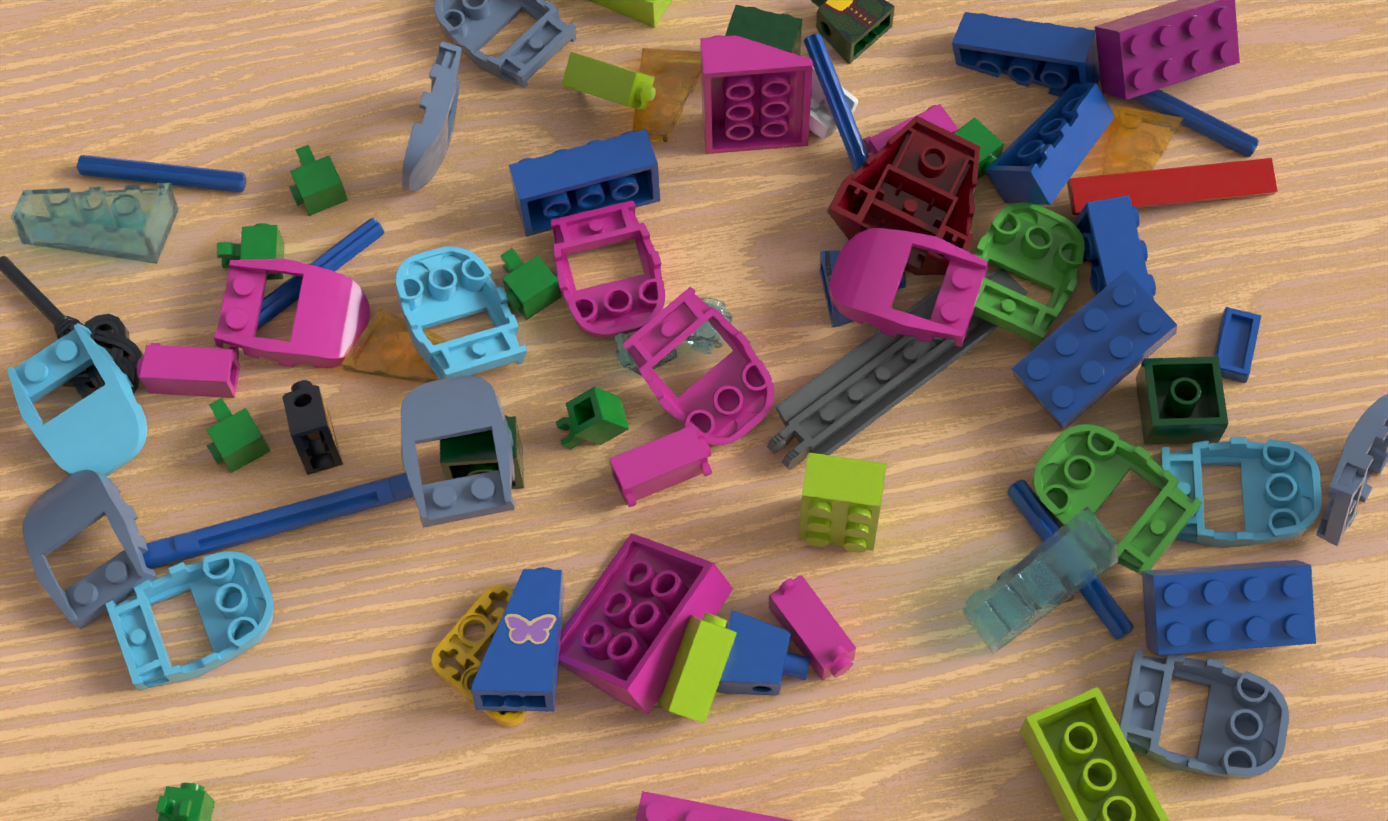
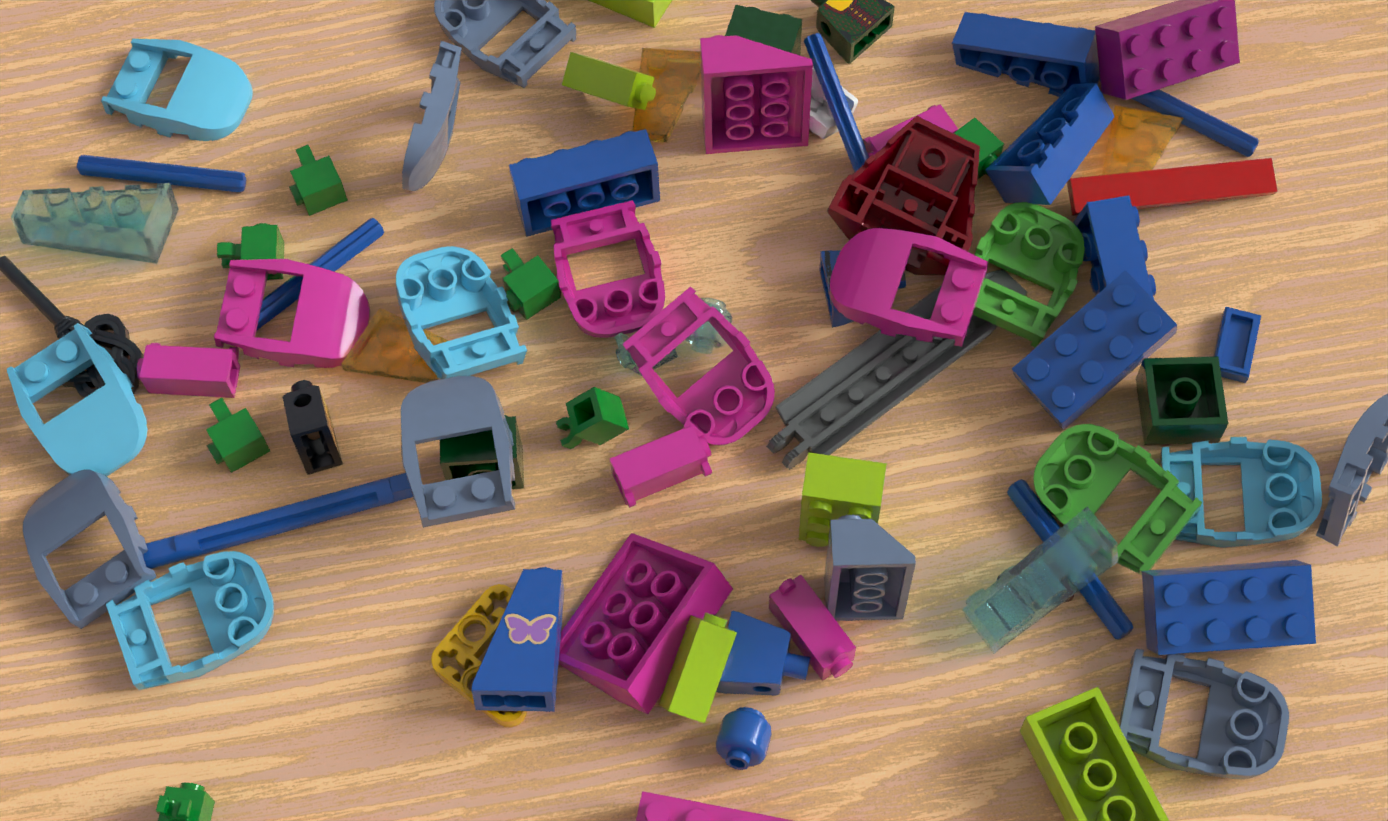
(205, 102): none -> medium azure slope
(743, 738): none -> blue head
(866, 571): none -> sand blue slope

